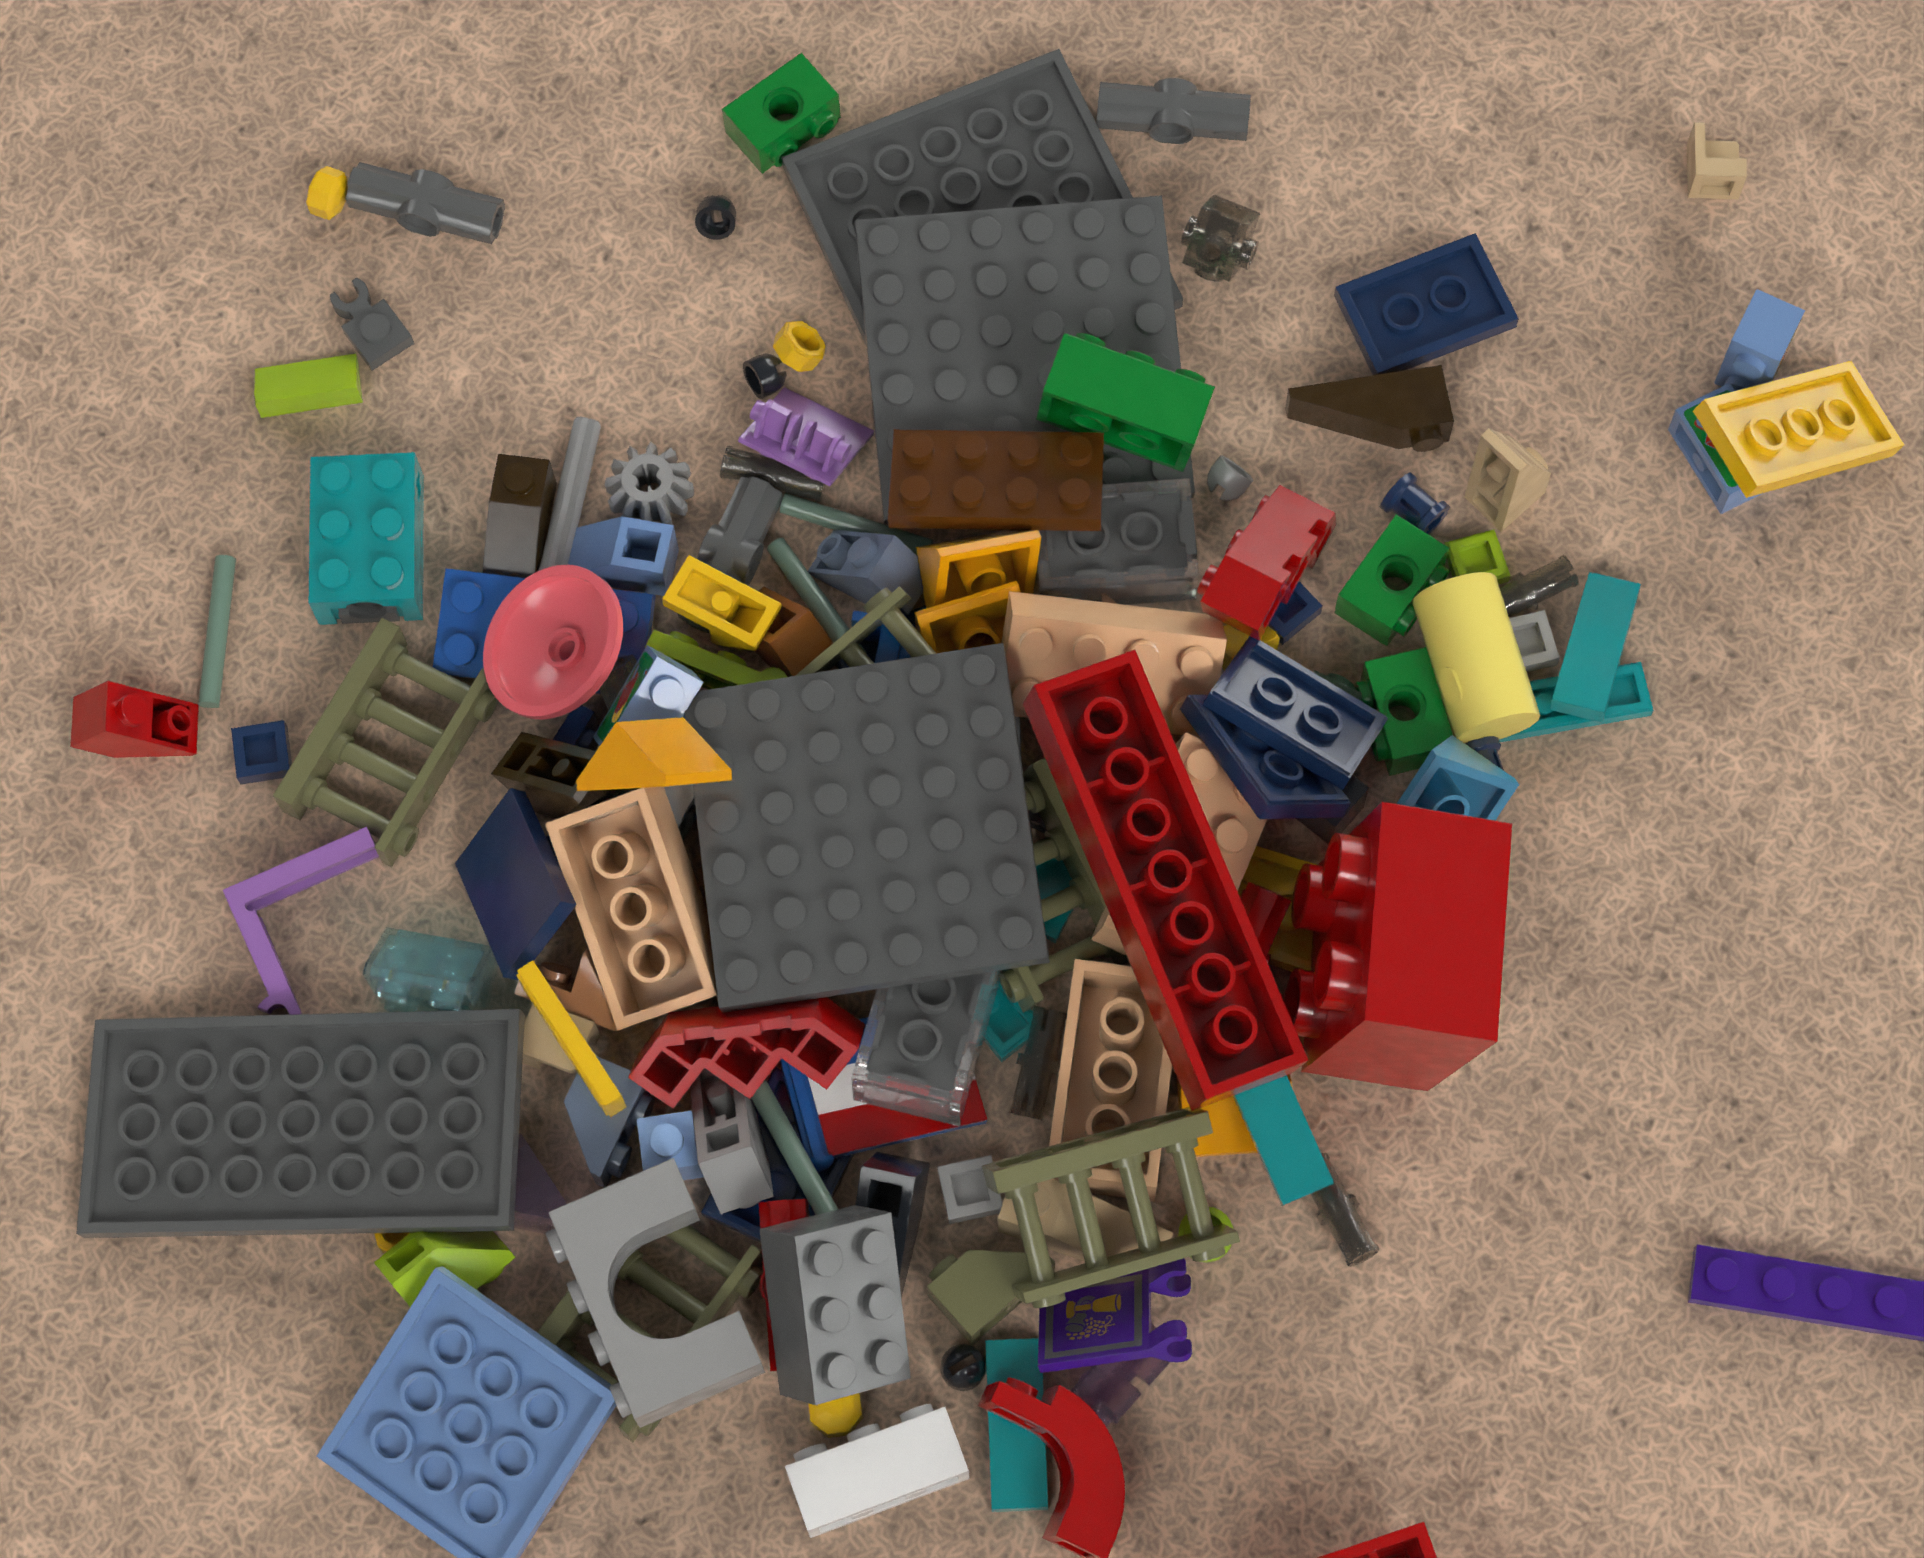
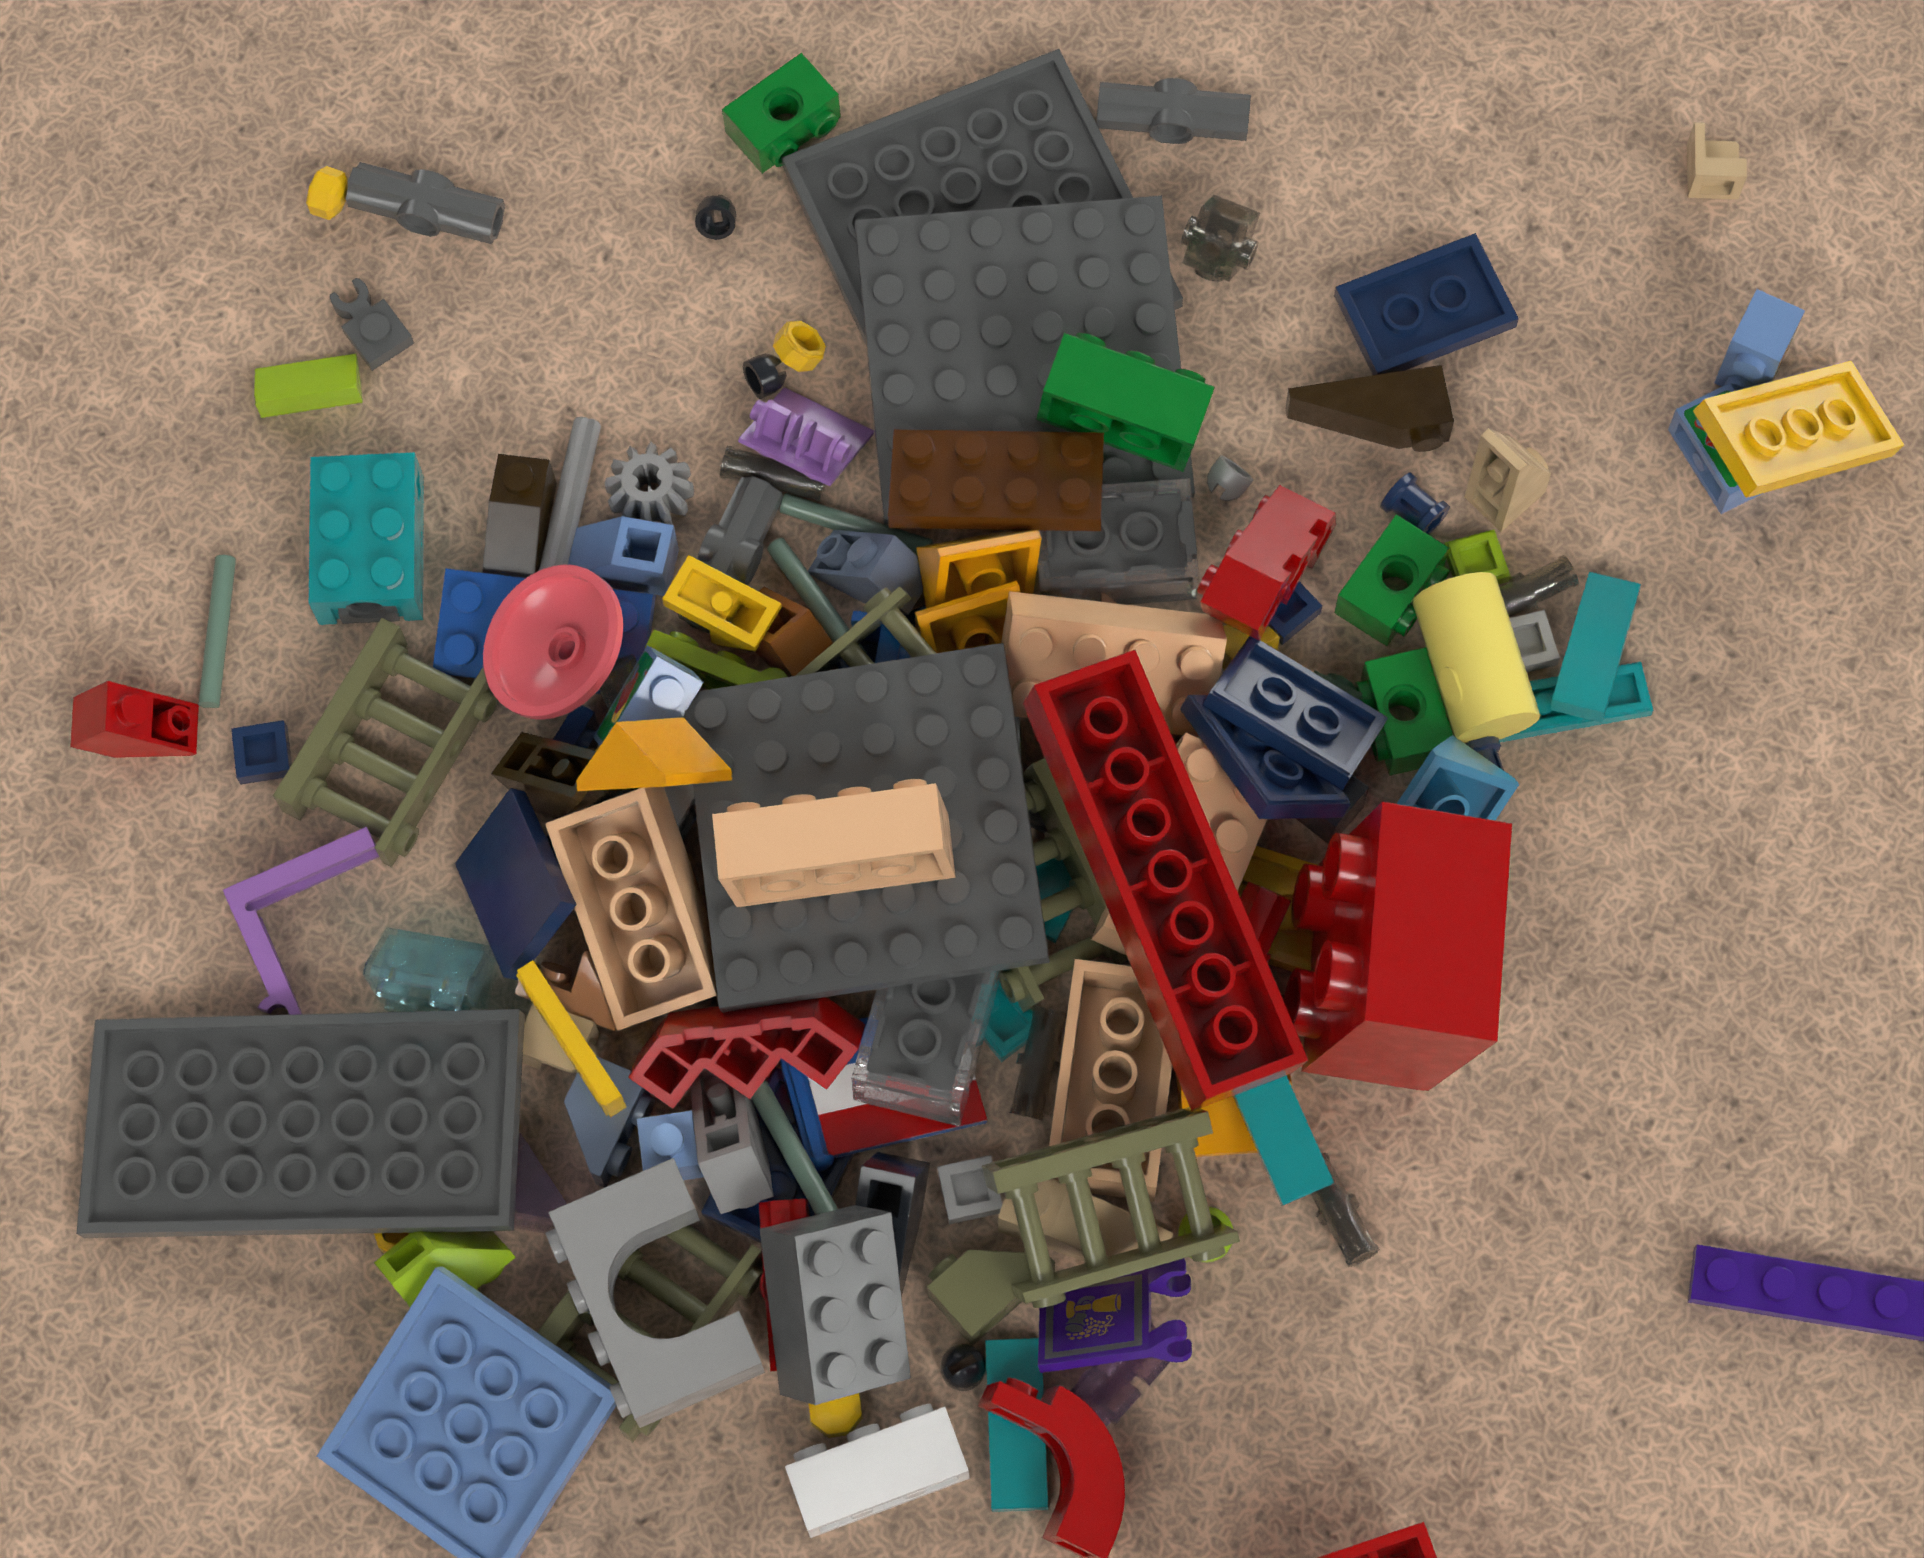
(833, 843): none -> light nougat brick

